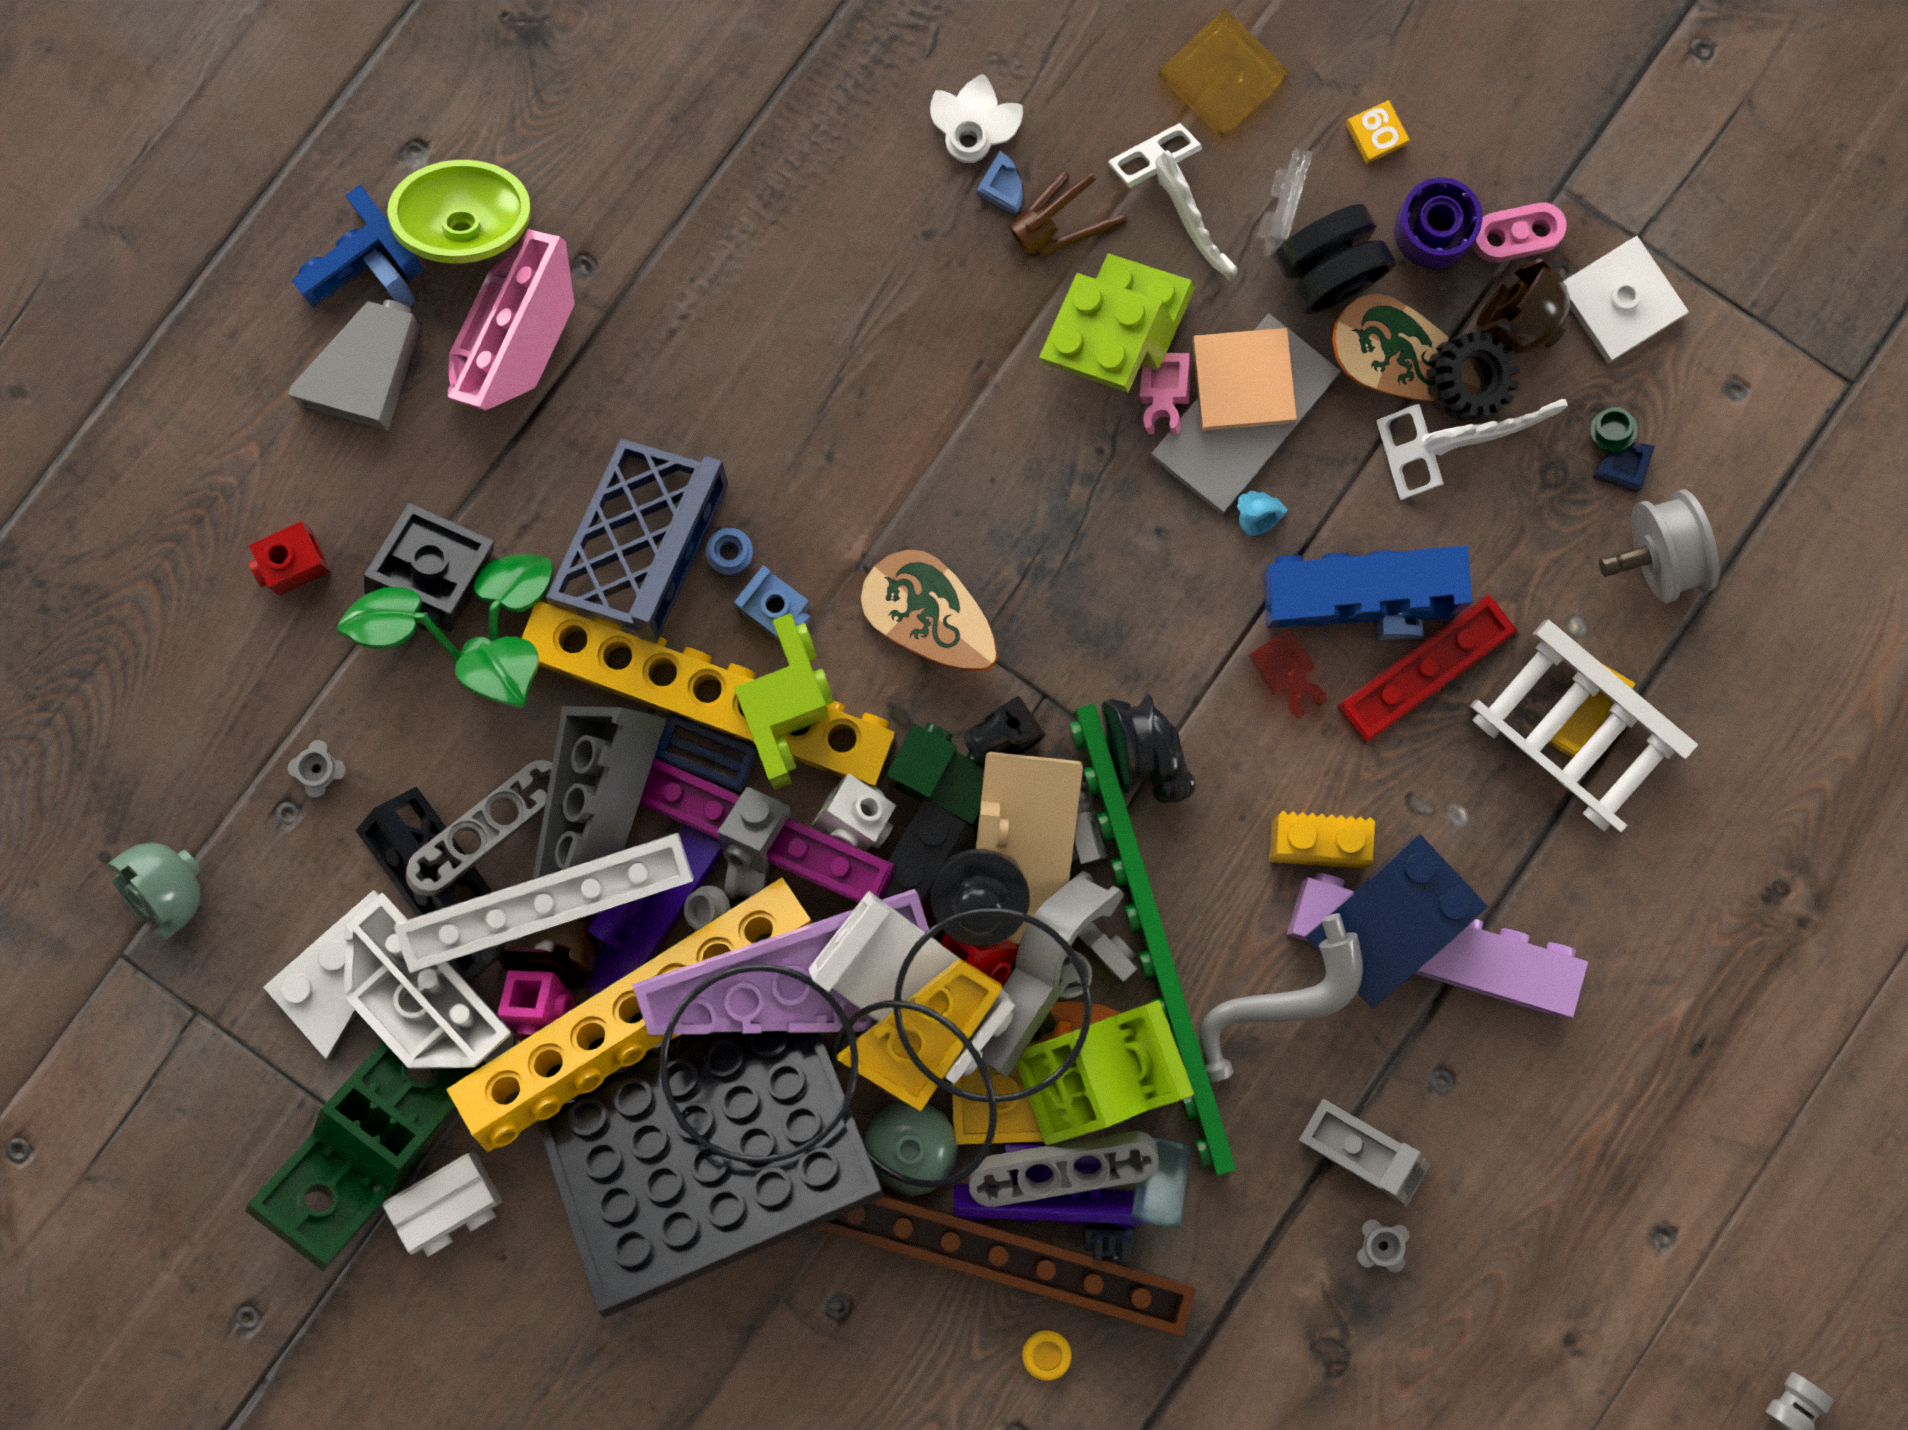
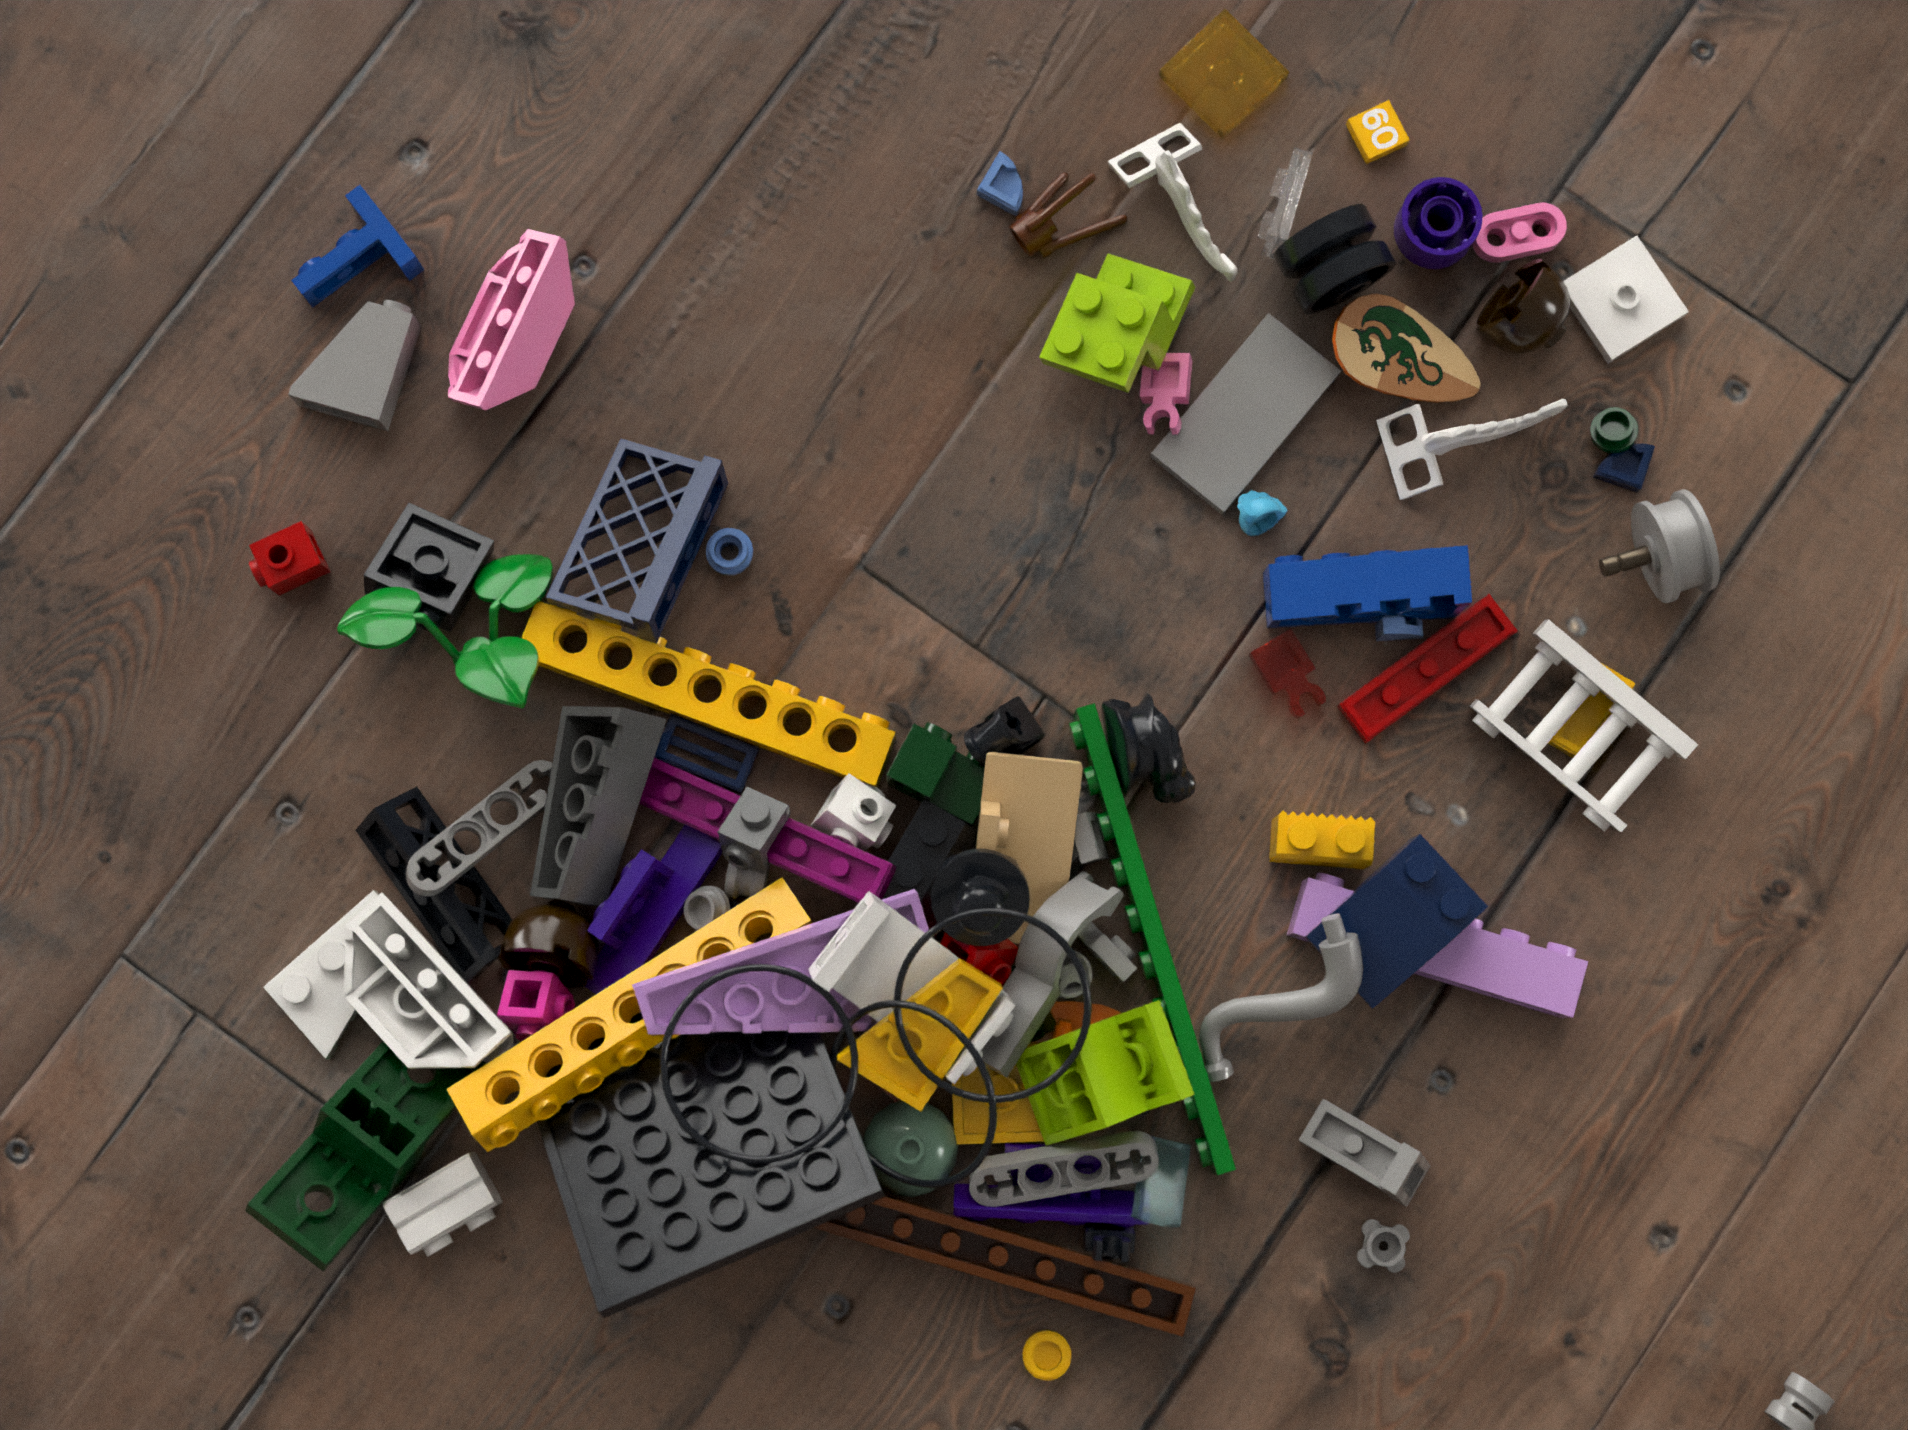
(158, 885): sand green cylinder -> none
(303, 768): light grey plate -> none
(389, 278): medium blue tile -> none
(459, 211): lime dish -> none
(543, 902): white plate -> none
(760, 590): medium blue brick -> none
(785, 700): lime bracket -> none
(928, 611): shield -> none
(977, 115): white plate -> none
(1244, 379): light nougat tile -> none
(1495, 370): black tyre -> none

